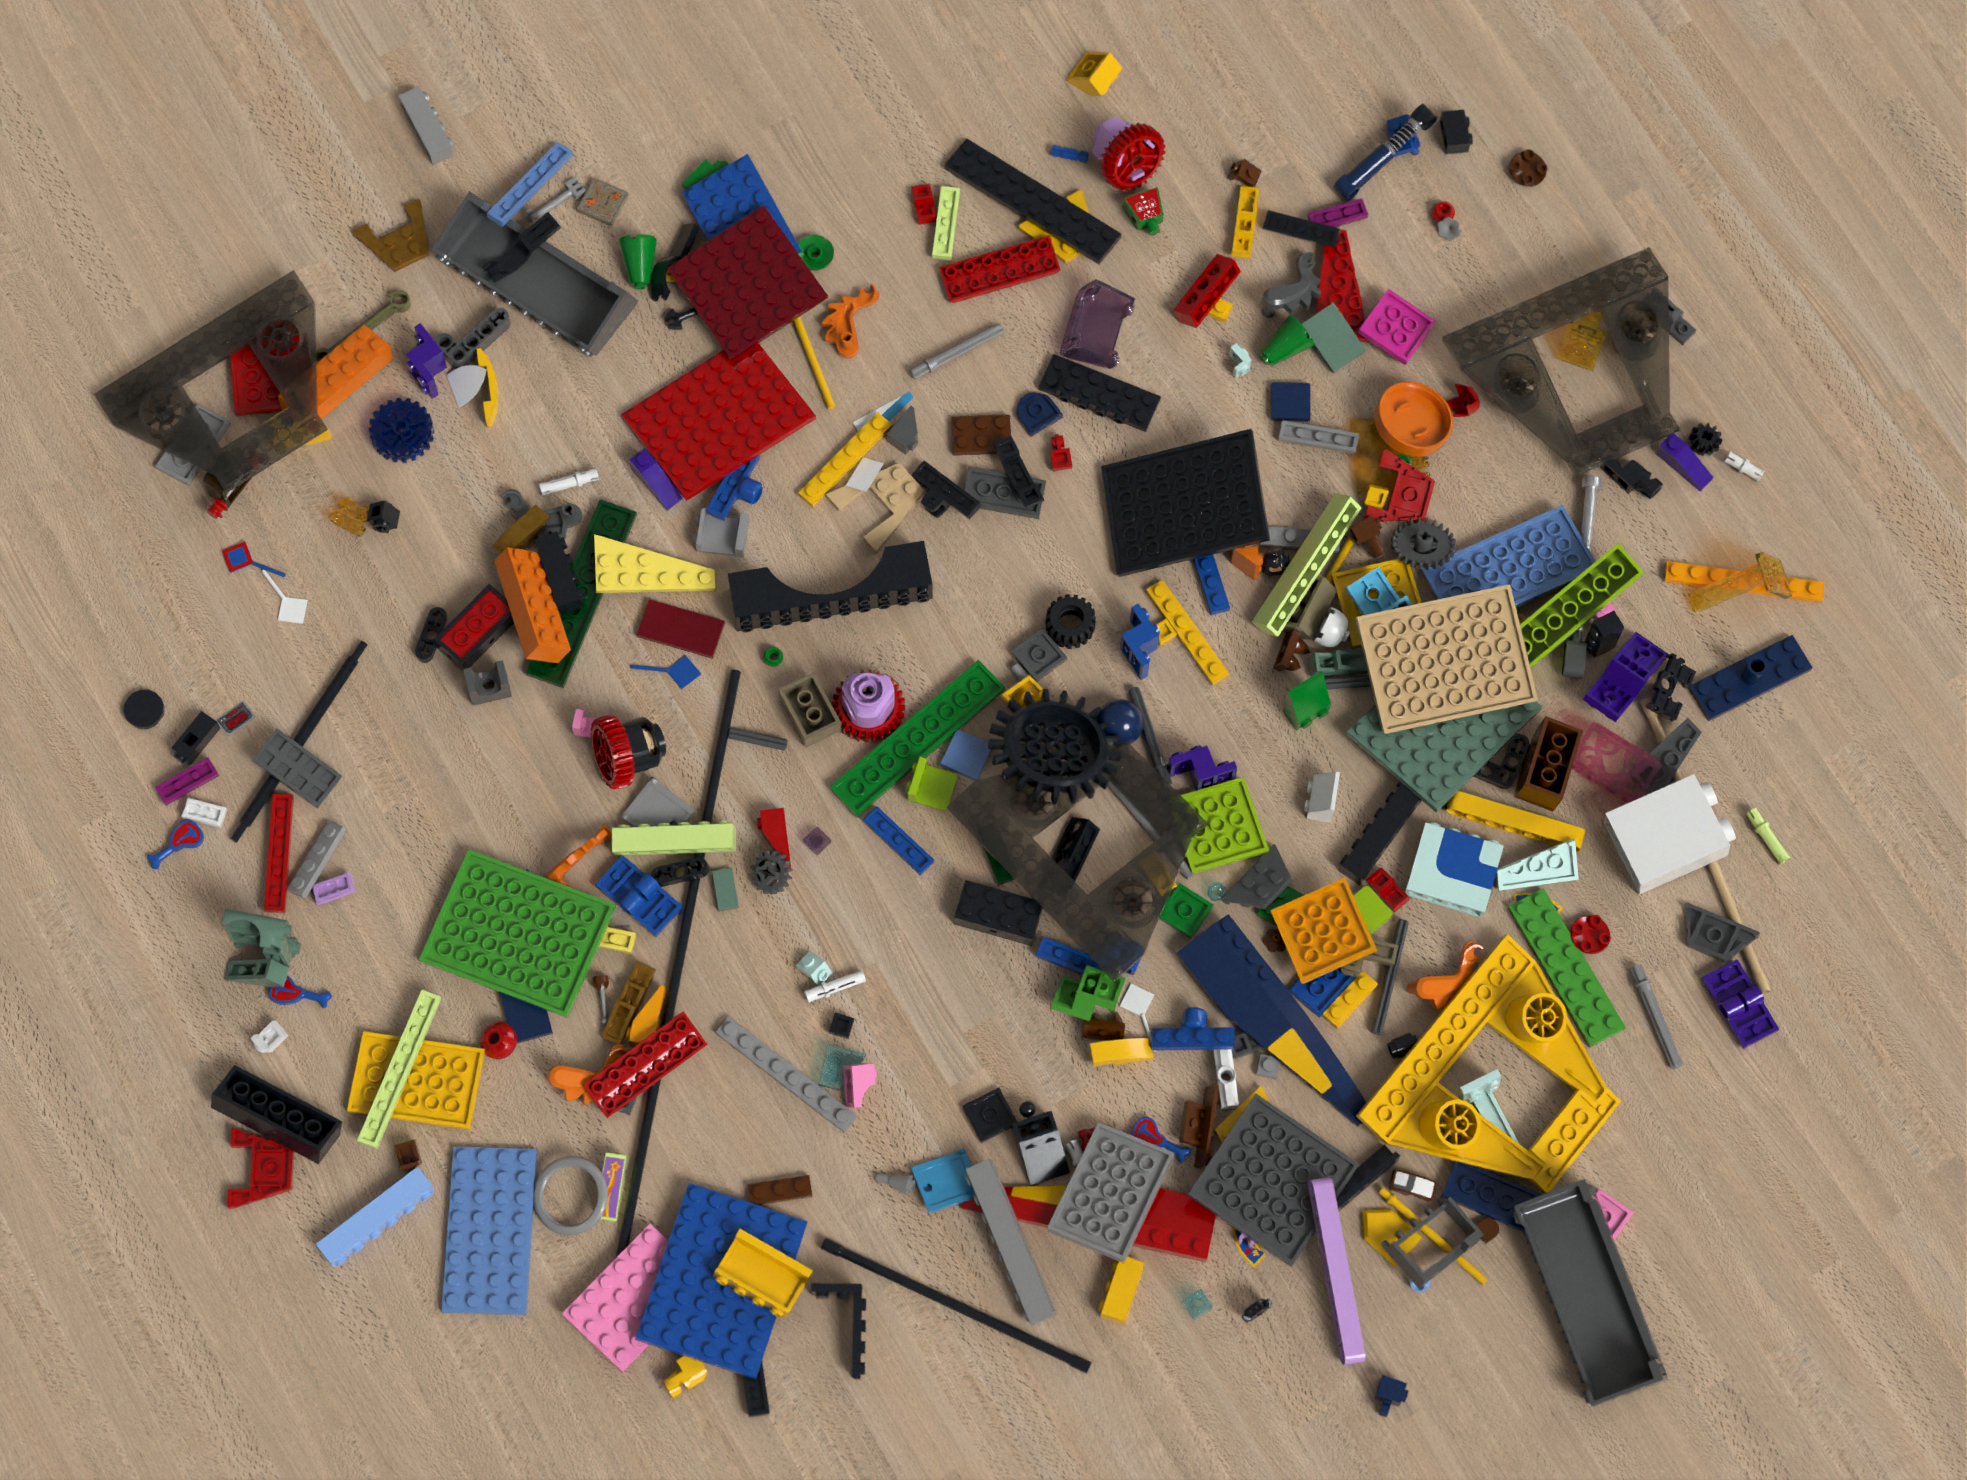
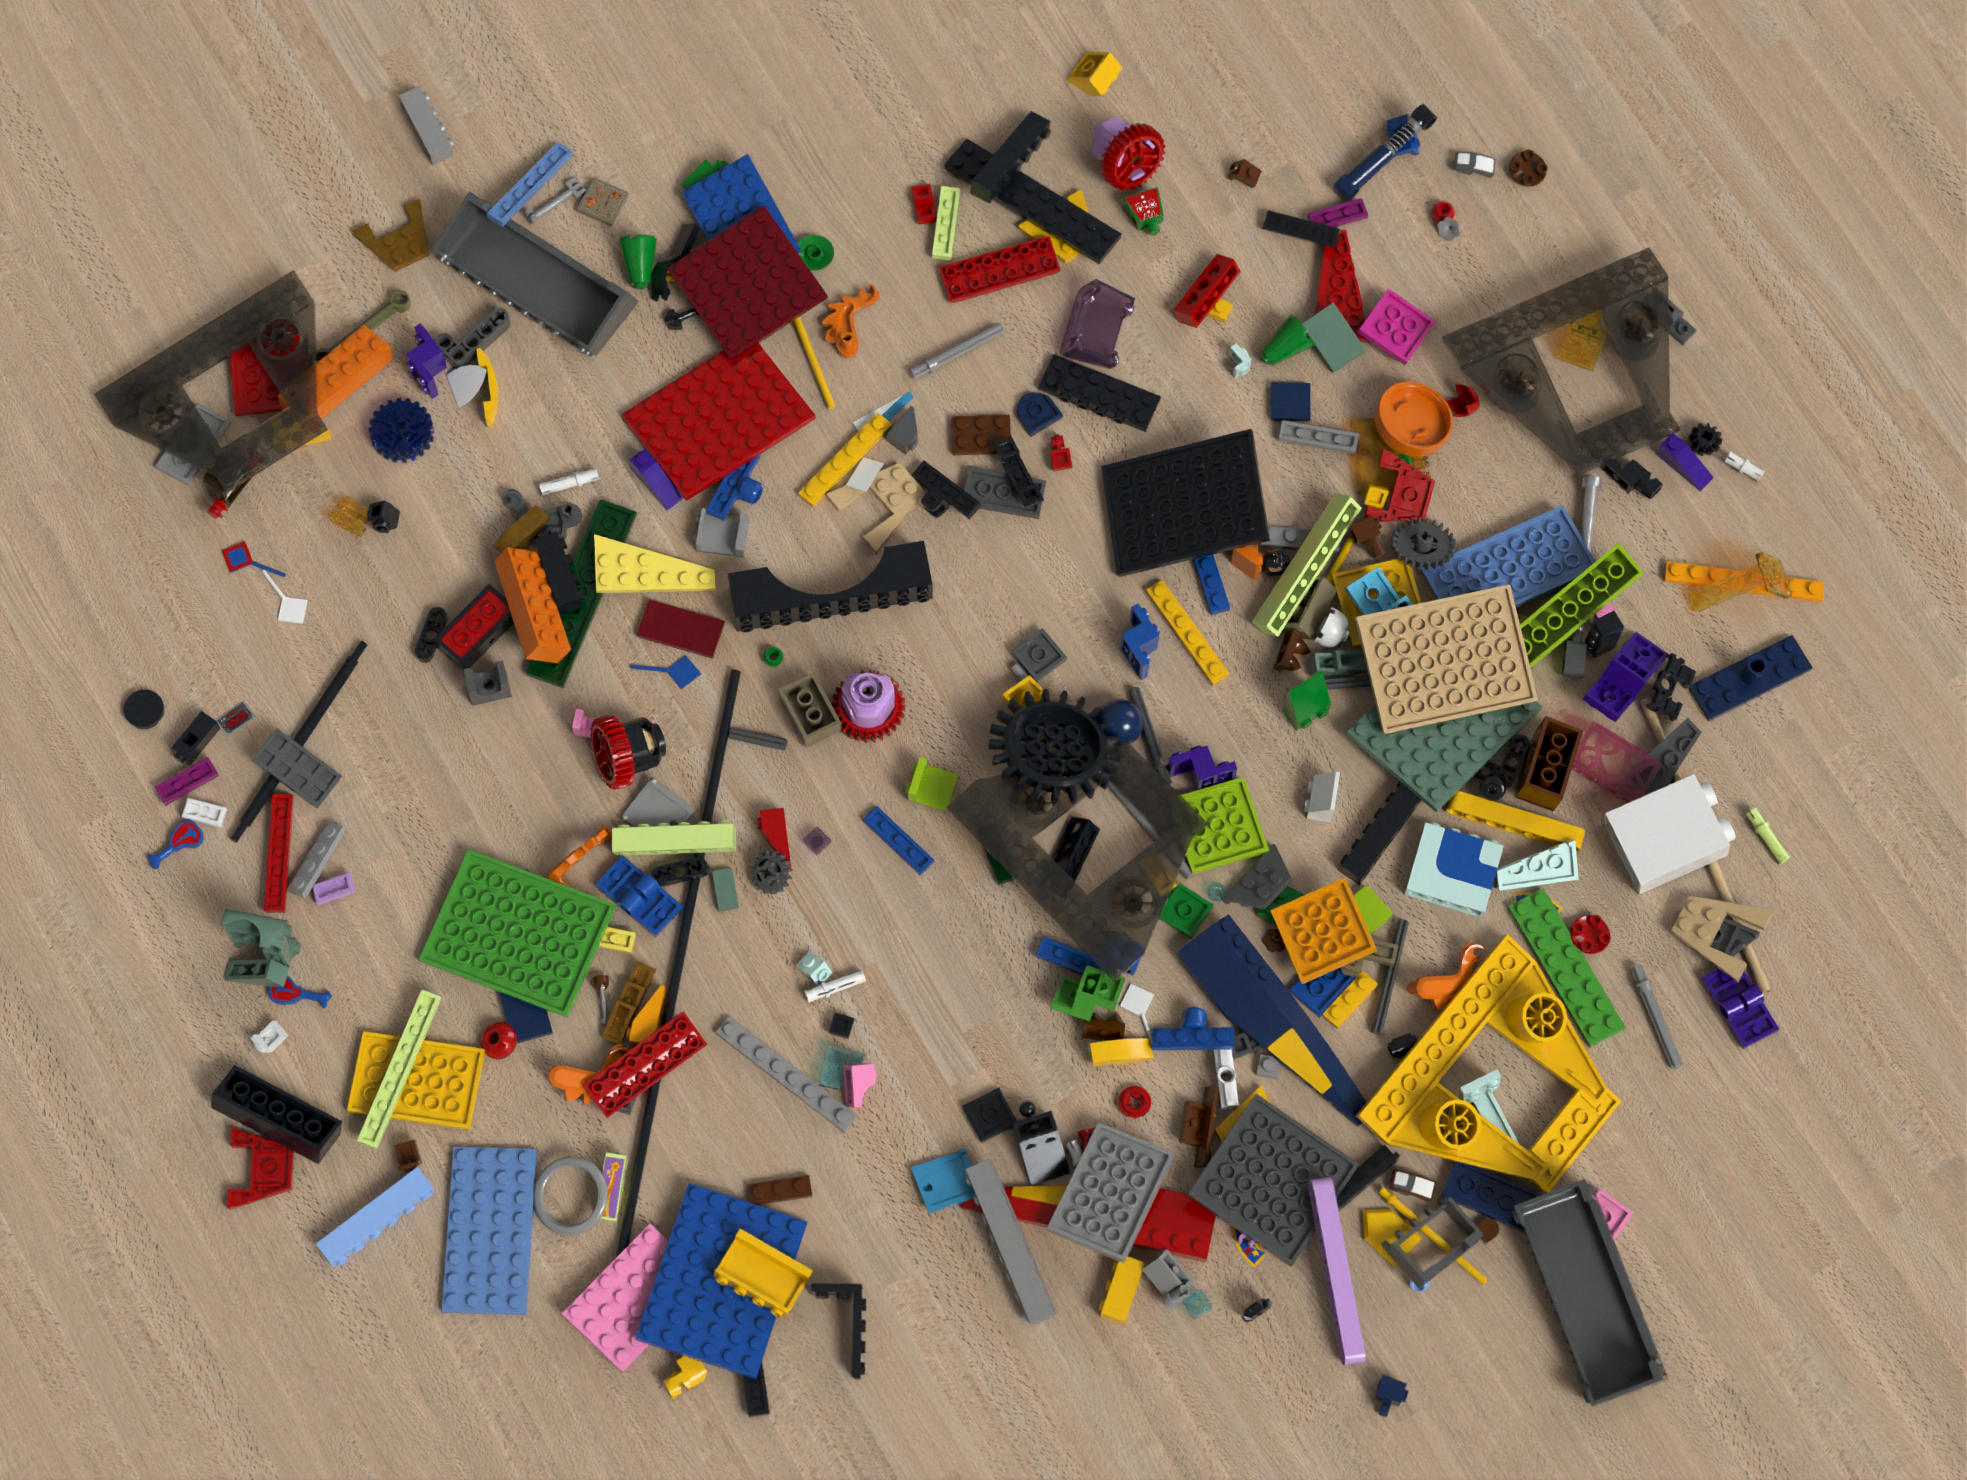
(524, 246): black piece -> none
(902, 1183): light grey cone -> none
(917, 738): green plate -> none
(966, 755): medium blue tile -> none
(998, 913): black brick -> none
(1010, 157): none -> black brick
(1069, 153): blue axle -> none
(1070, 606): black tyre -> none
(1073, 1360): black piece -> none
(1137, 1093): none -> red gear
(1147, 1130): blue piece -> none
(1166, 632): yellow tile -> none
(1168, 1278): none -> light grey hinge
(1245, 222): yellow slope -> none
(1294, 293): dark grey animal -> none
(1387, 890): red slope -> none
(1455, 131): black brick -> none
(1472, 162): none -> slope
(1494, 780): none -> black head
(1701, 921): none -> tan wing

